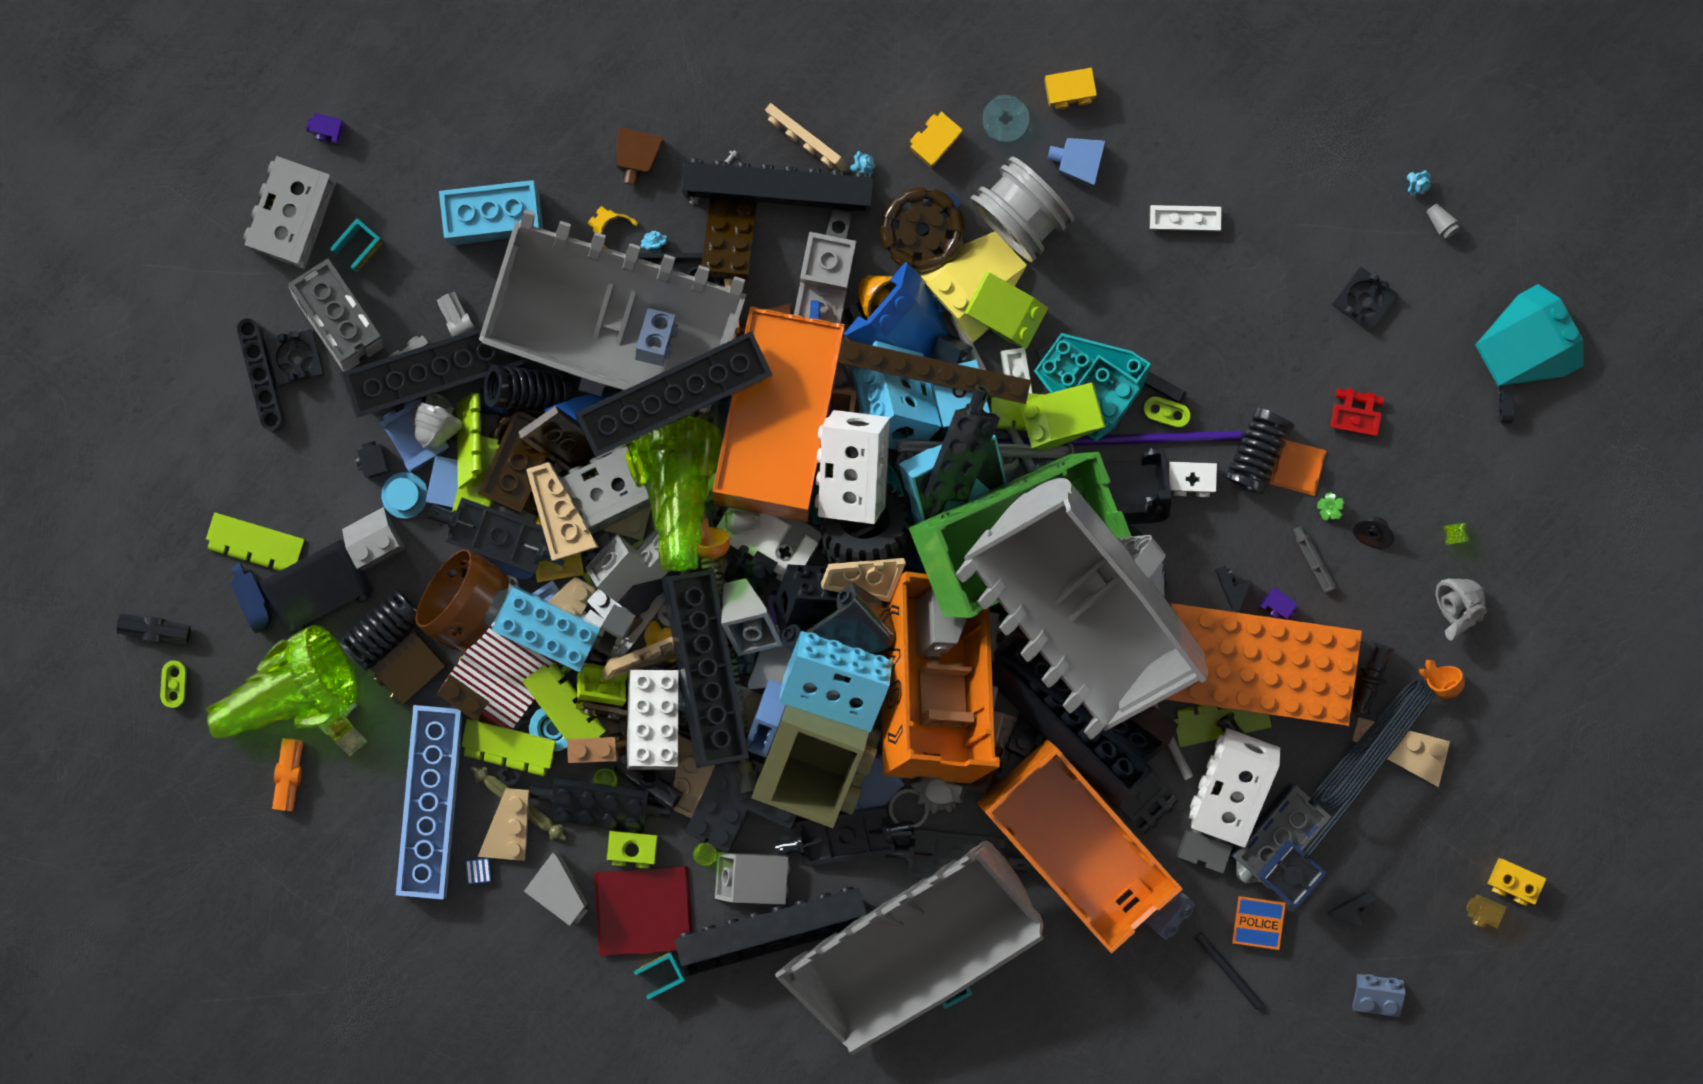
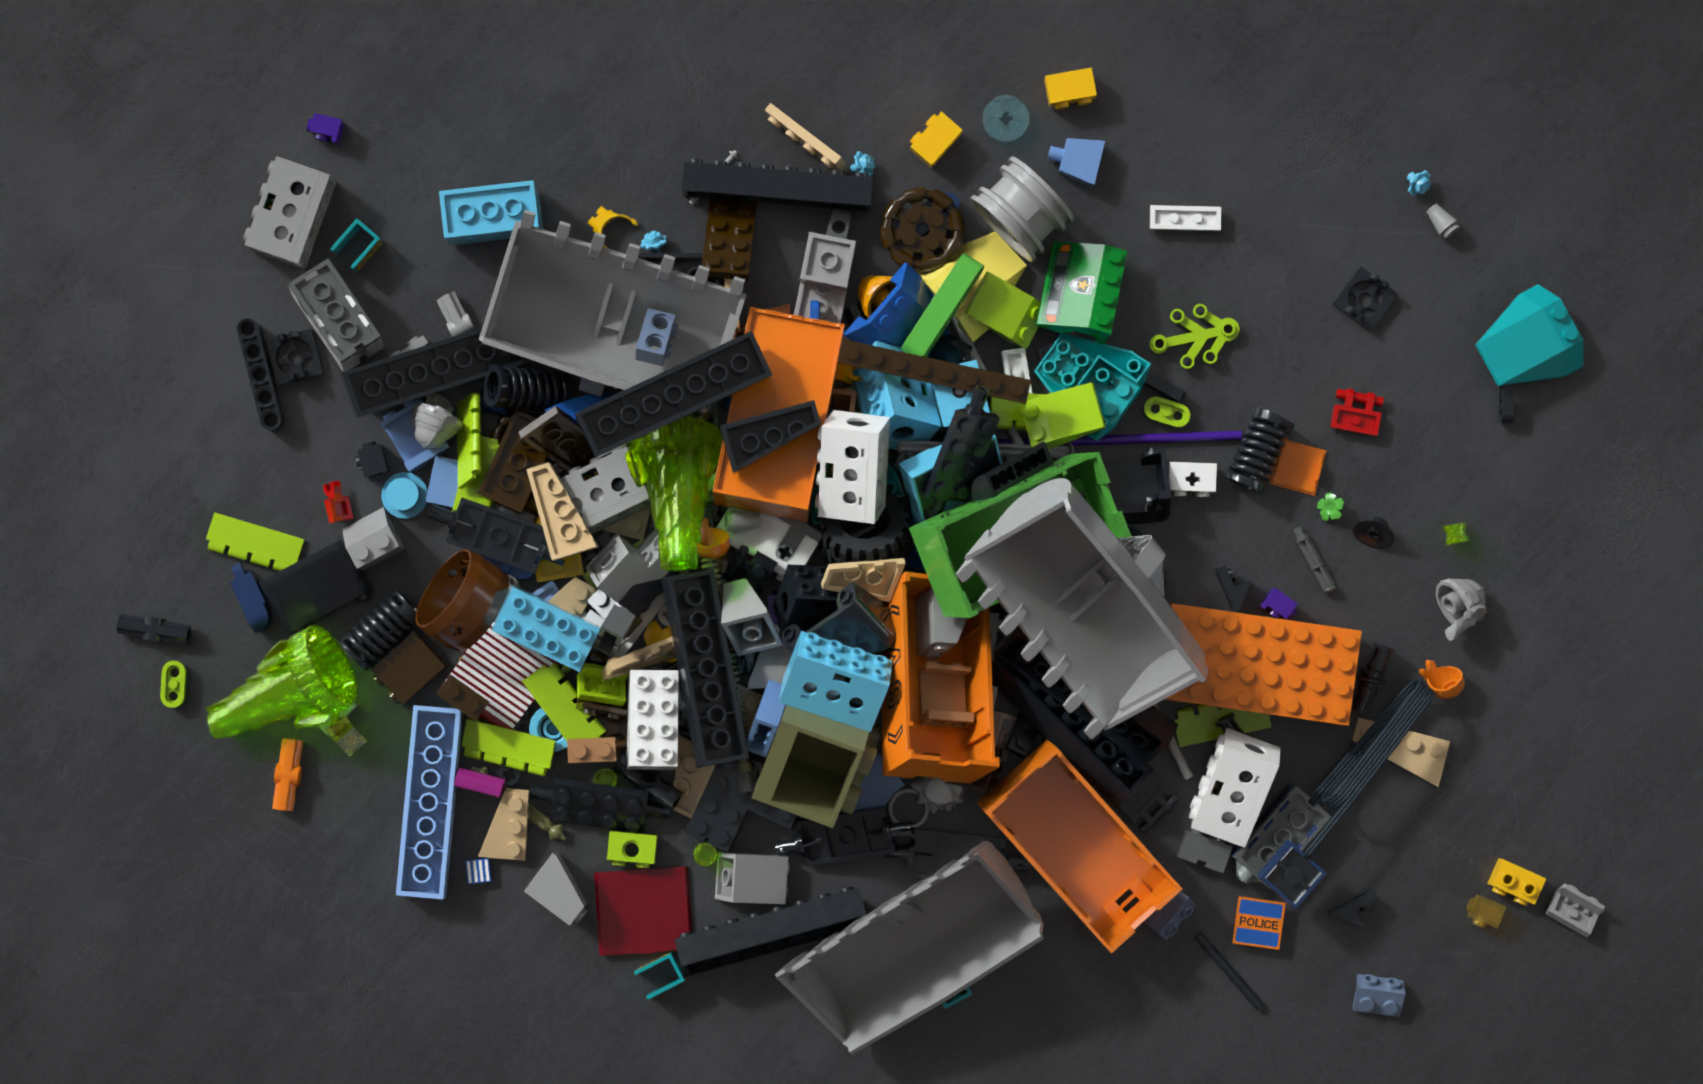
(337, 506): none -> red plate
(480, 782): none -> magenta brick
(637, 153): reddish brown torso -> none
(766, 433): none -> black wedge
(845, 374): none -> light orange tile
(943, 306): none -> bright green beam
(1011, 472): none -> black brick
(1082, 289): none -> green piece
(1198, 335): none -> lime plant
(1574, 909): none -> light grey bracket

